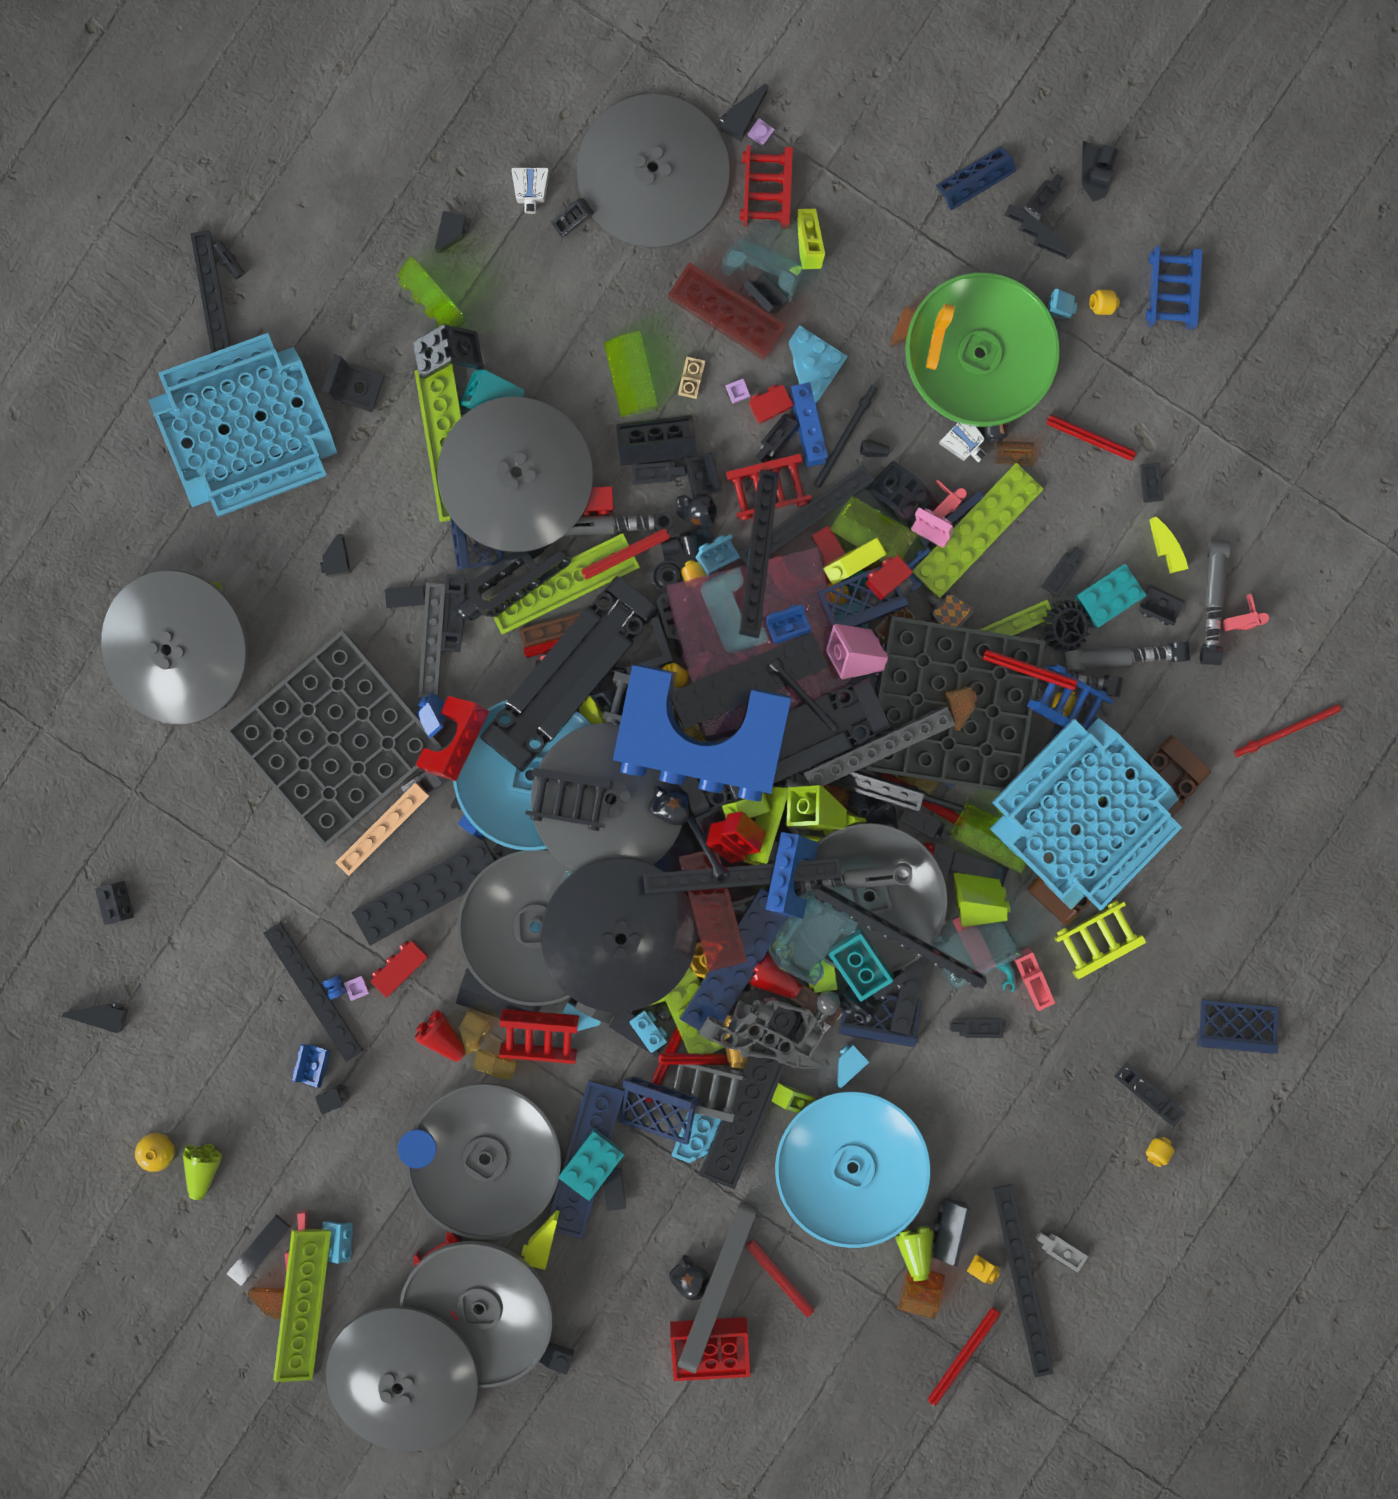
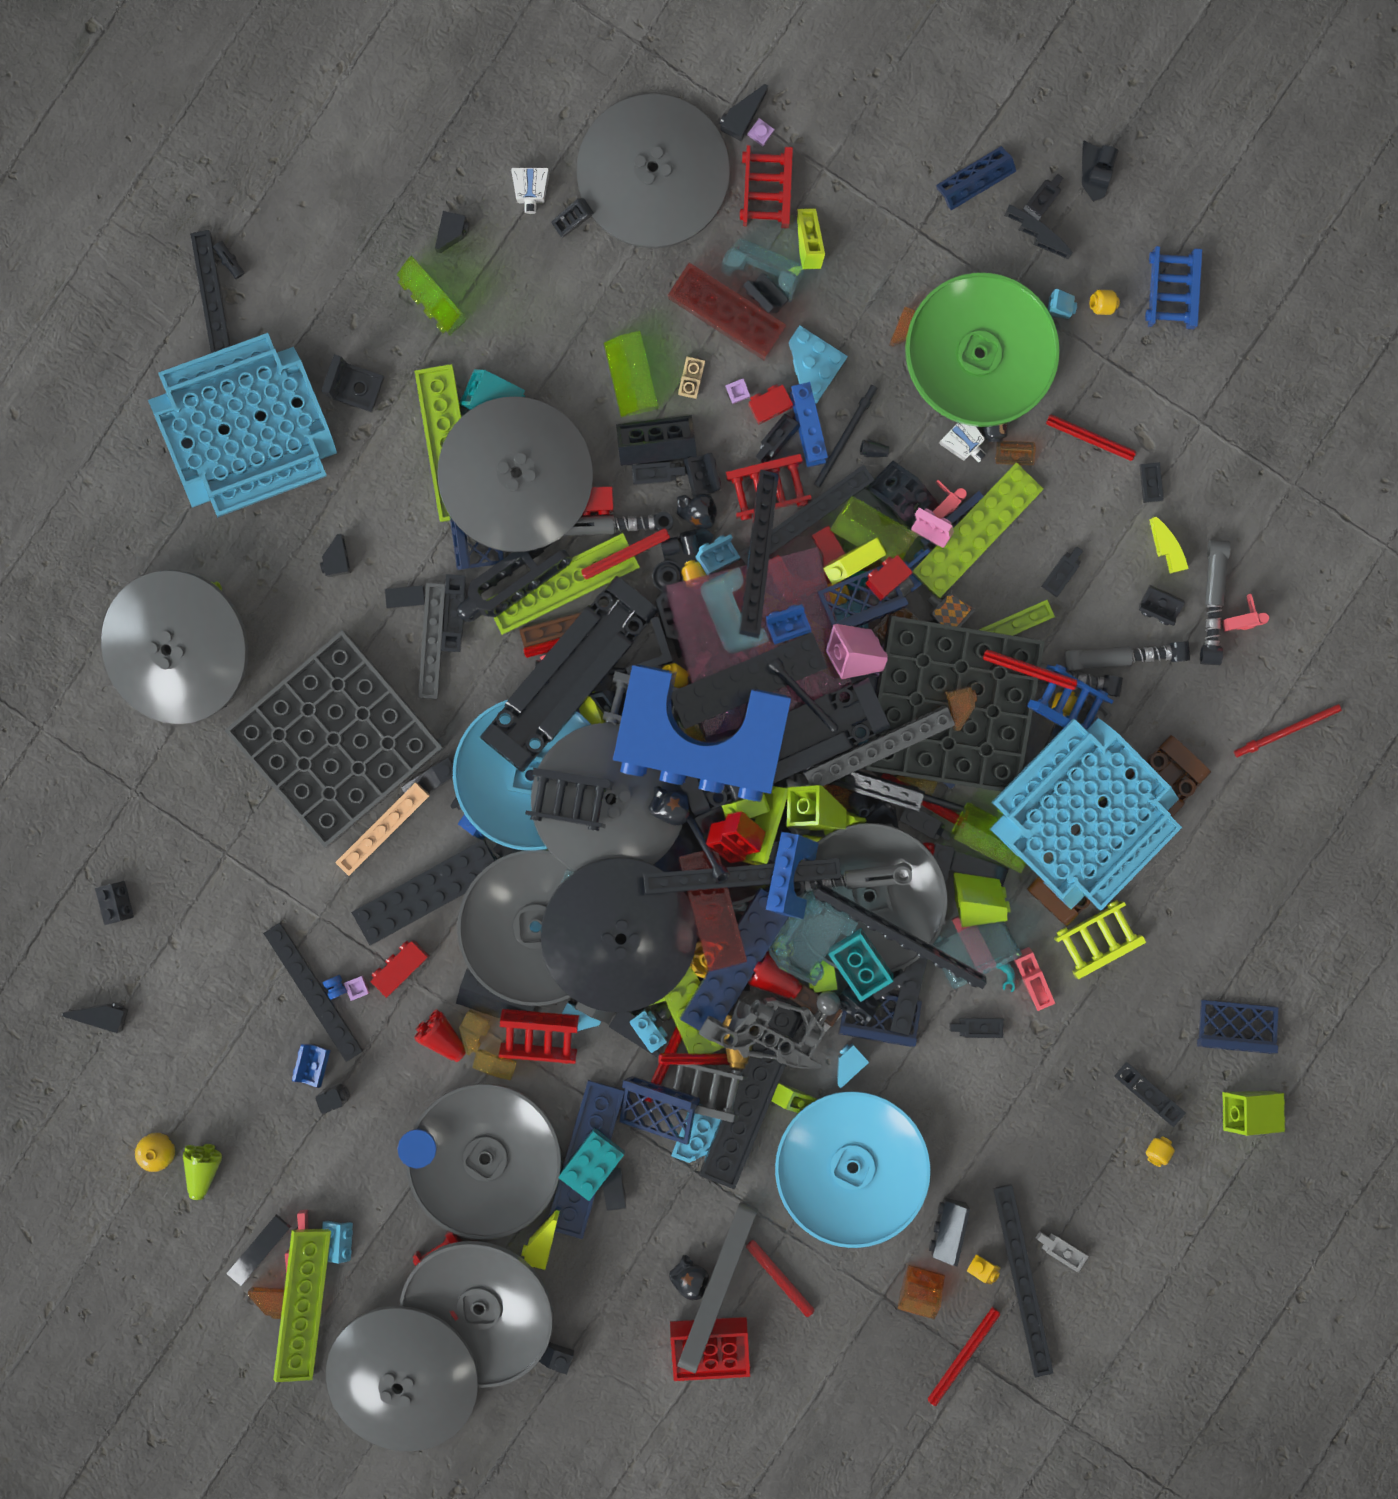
(430, 714): blue slope -> none
(447, 350): black bracket -> none
(451, 760): red arch -> none
(916, 1251): lime cone -> none
(942, 321): light orange beam -> none
(1056, 629): black gear -> none
(1110, 596): teal brick -> none
(1253, 1112): none -> lime slope

